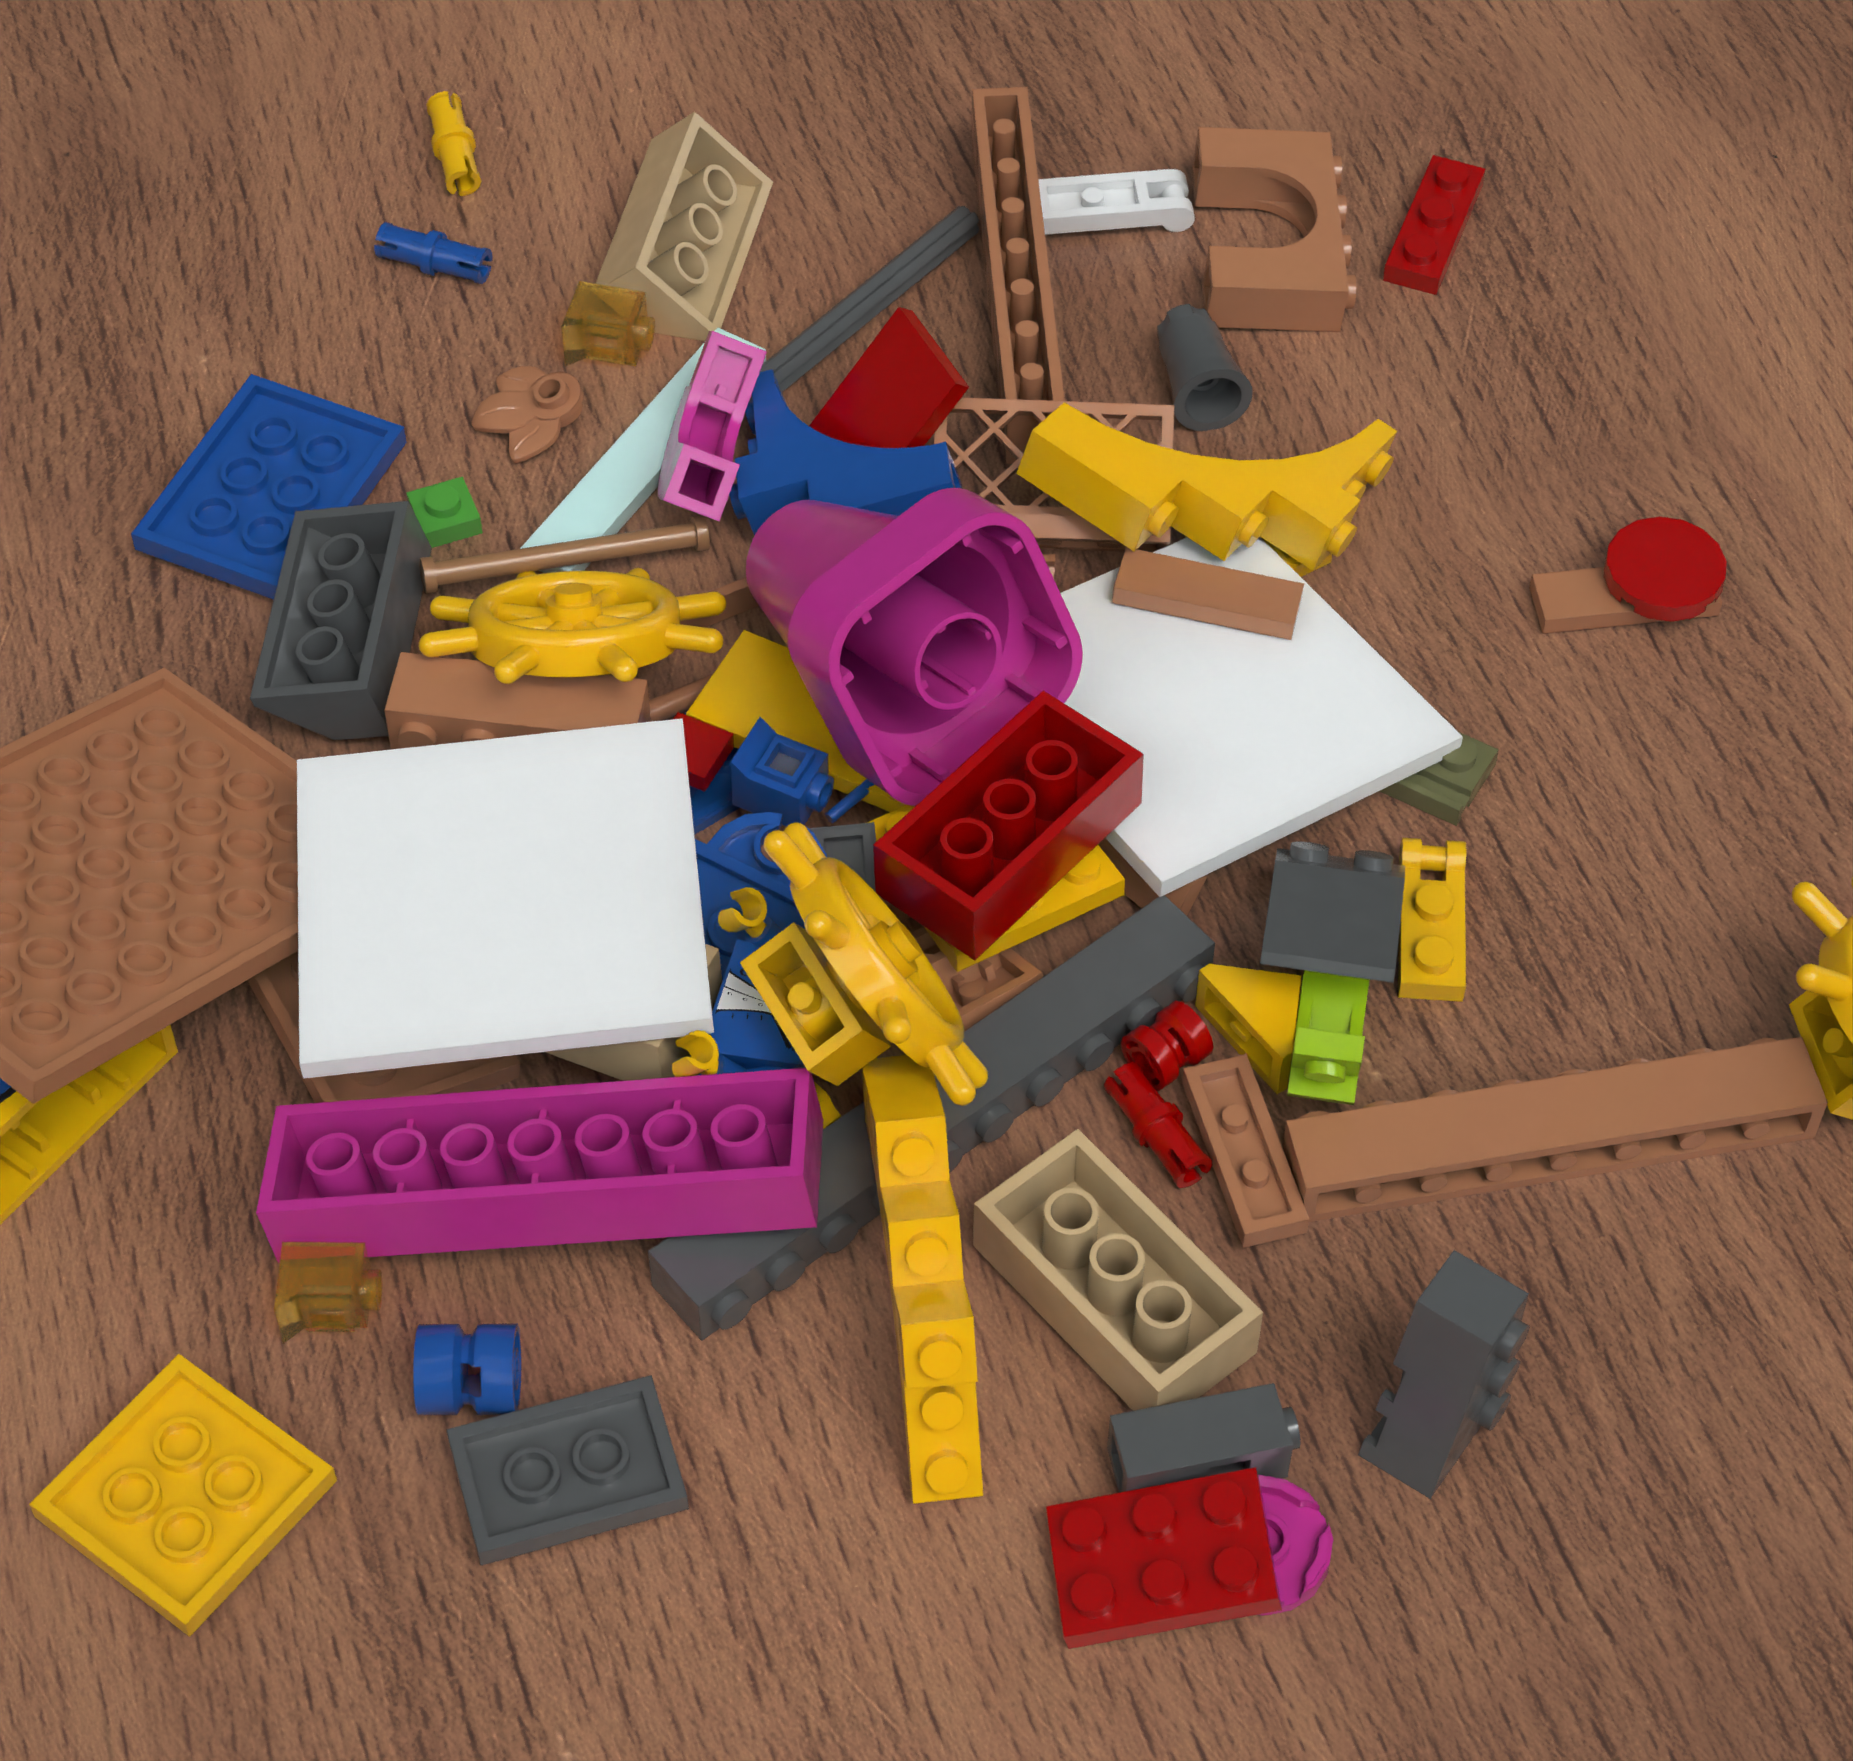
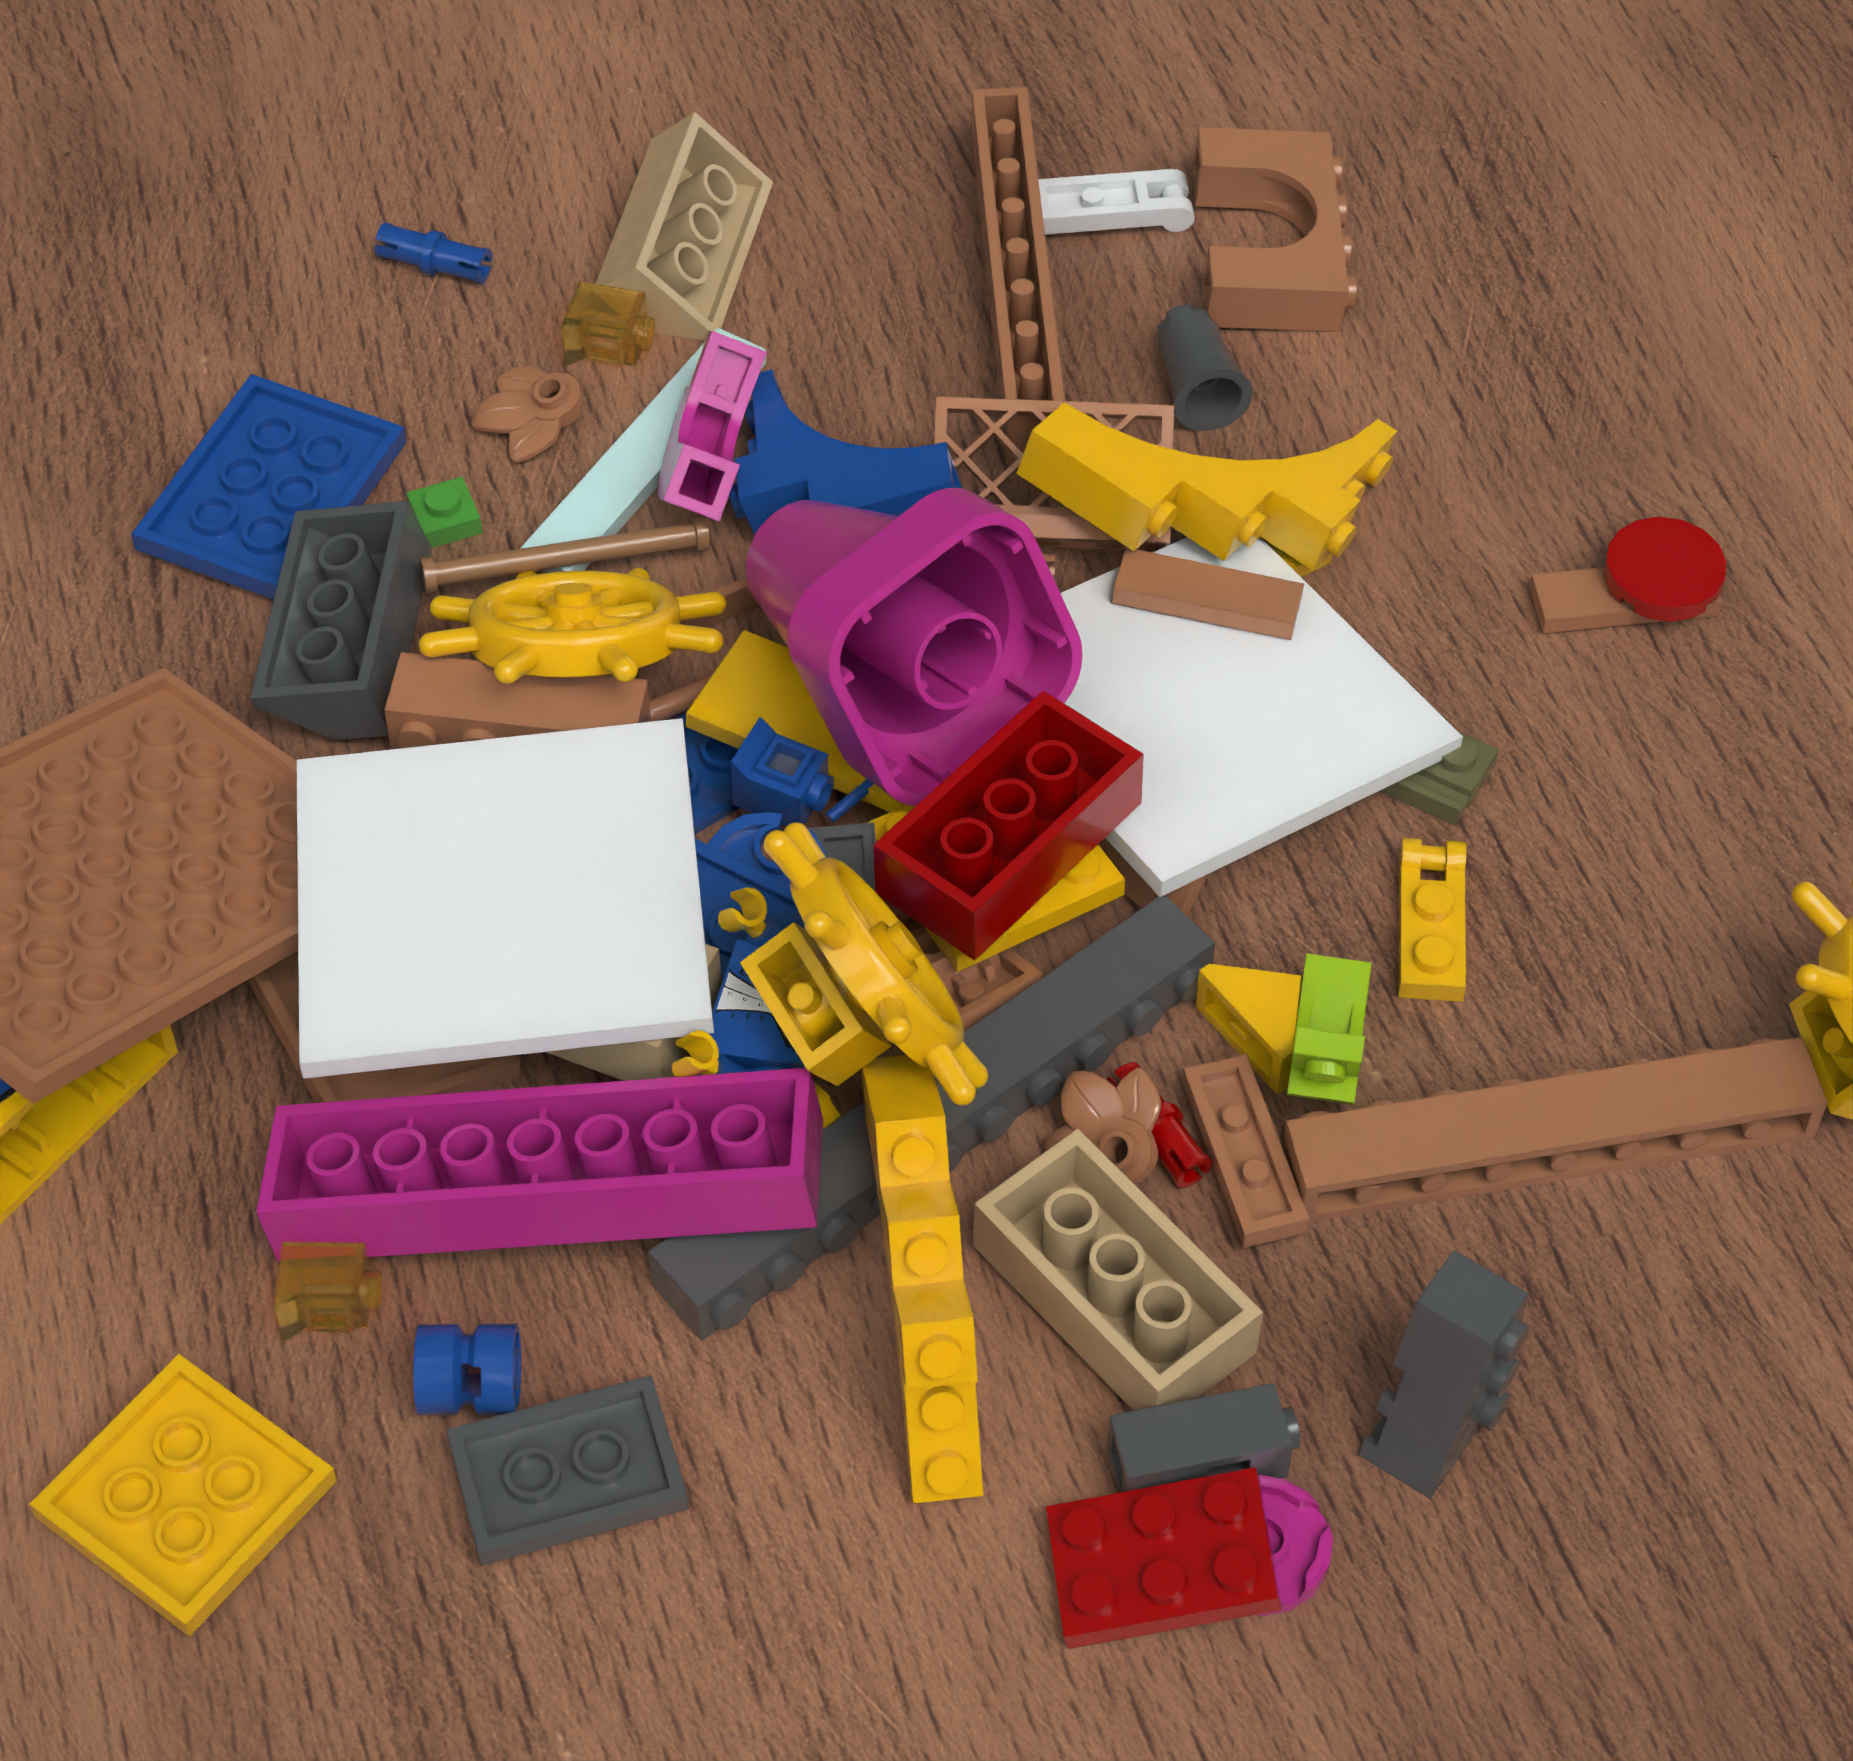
(453, 143): yellow pin -> none
(705, 750): red tile -> none
(872, 297): dark grey axle -> none
(894, 390): red tile -> none
(1113, 1115): none -> nougat plate
(1168, 1044): red wheel -> none
(1334, 912): dark grey slope -> none
(1434, 225): red plate -> none

